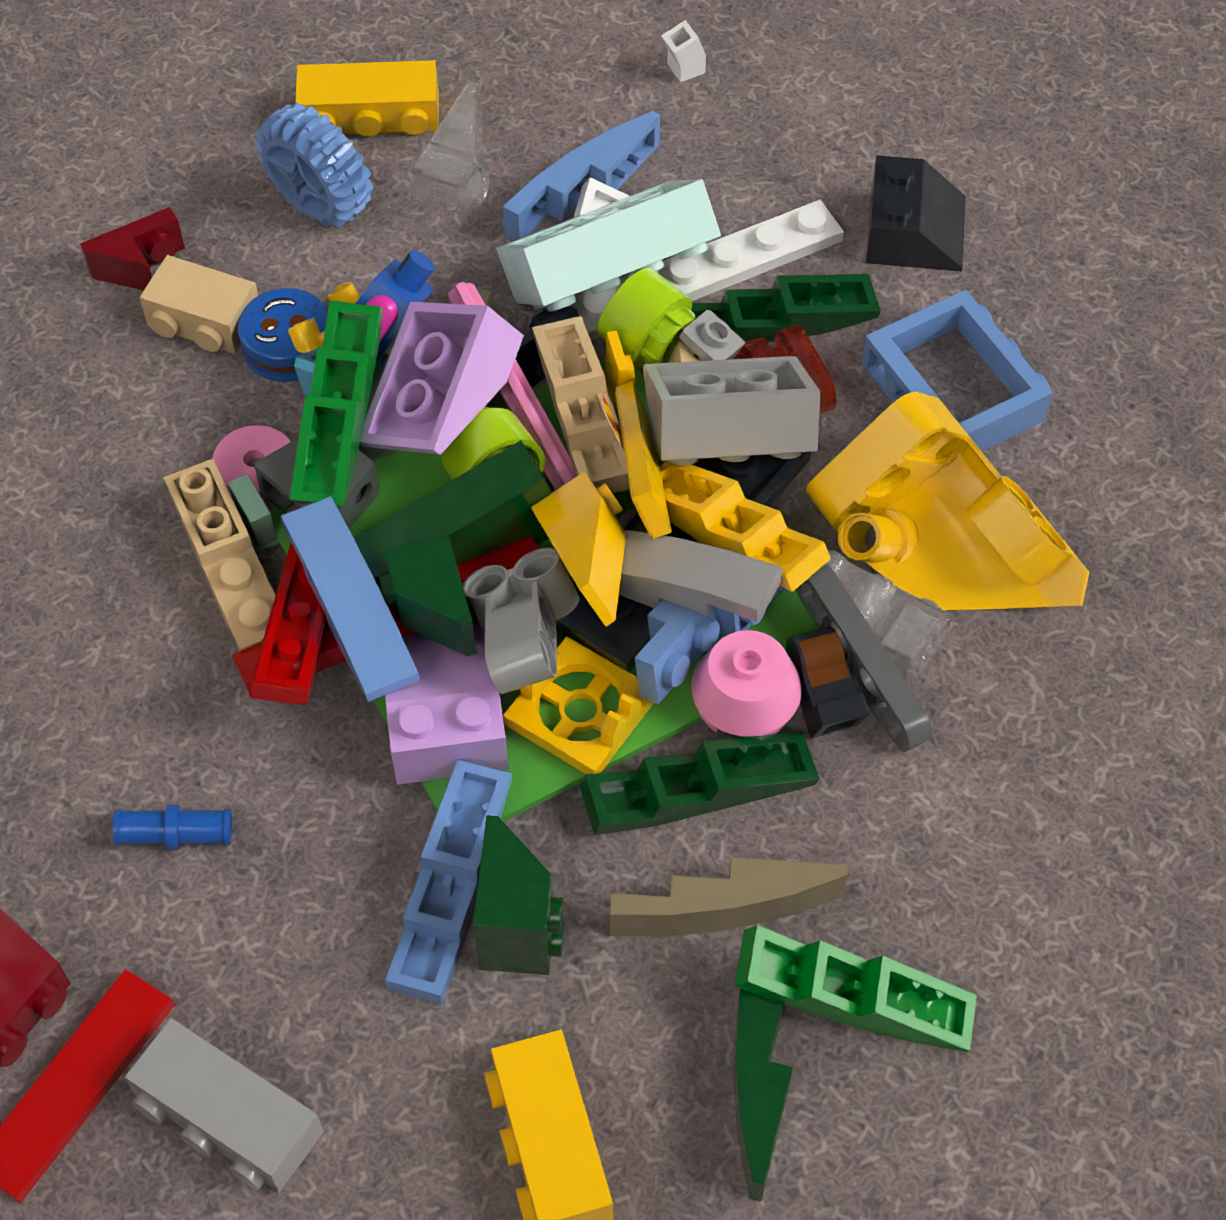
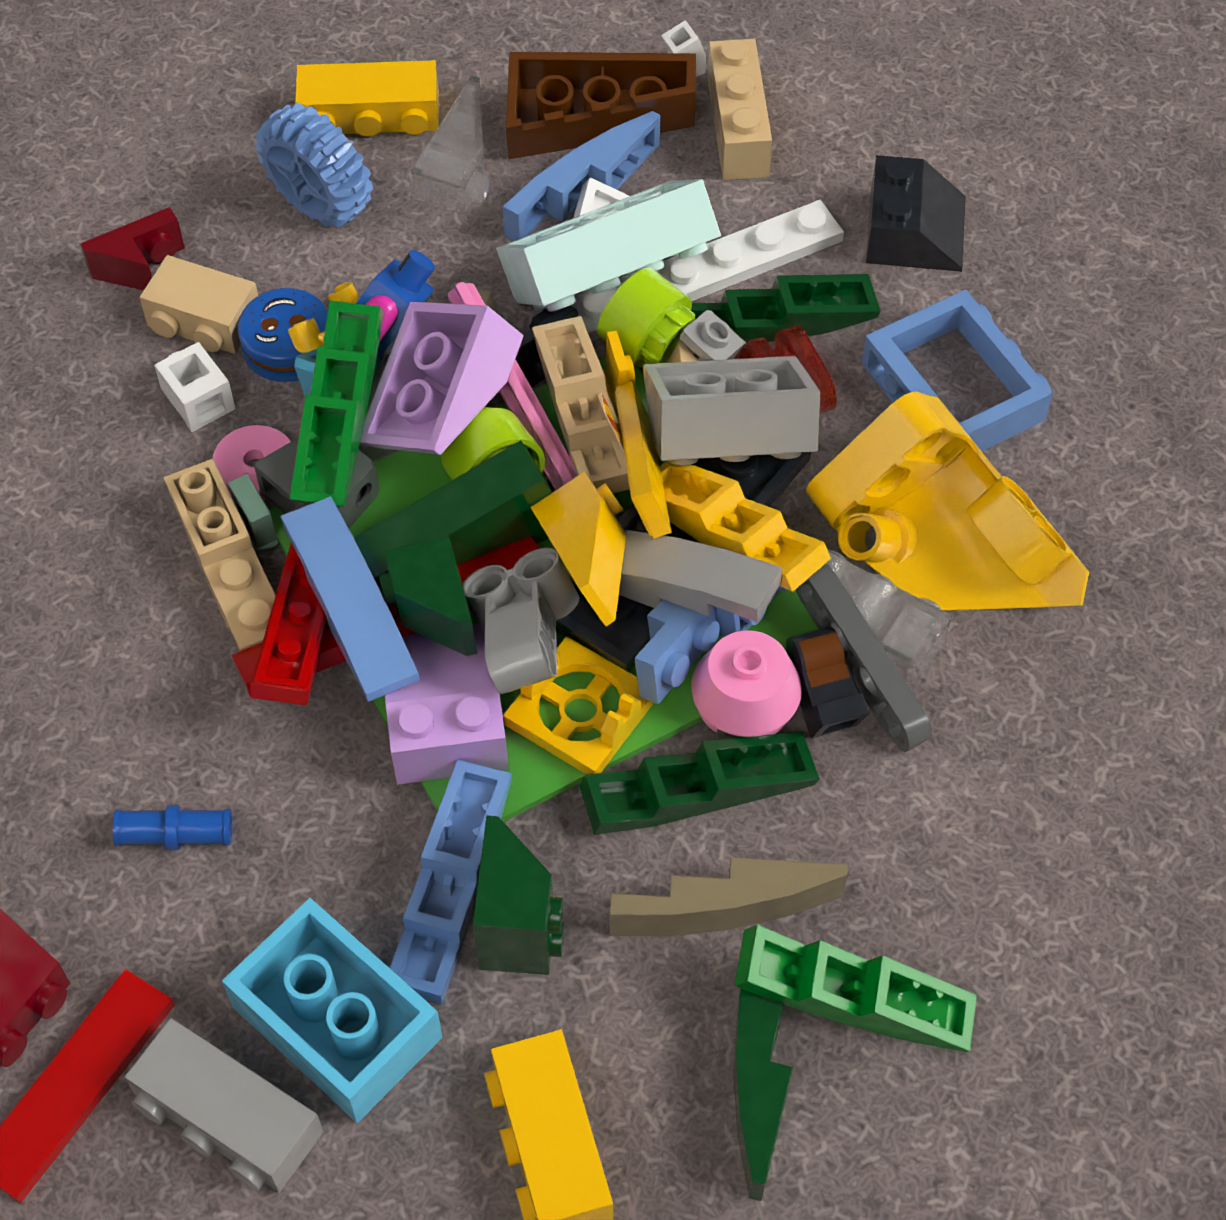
(195, 386): none -> white brick
(333, 1009): none -> medium azure brick
(575, 96): none -> reddish brown wedge
(739, 109): none -> tan brick

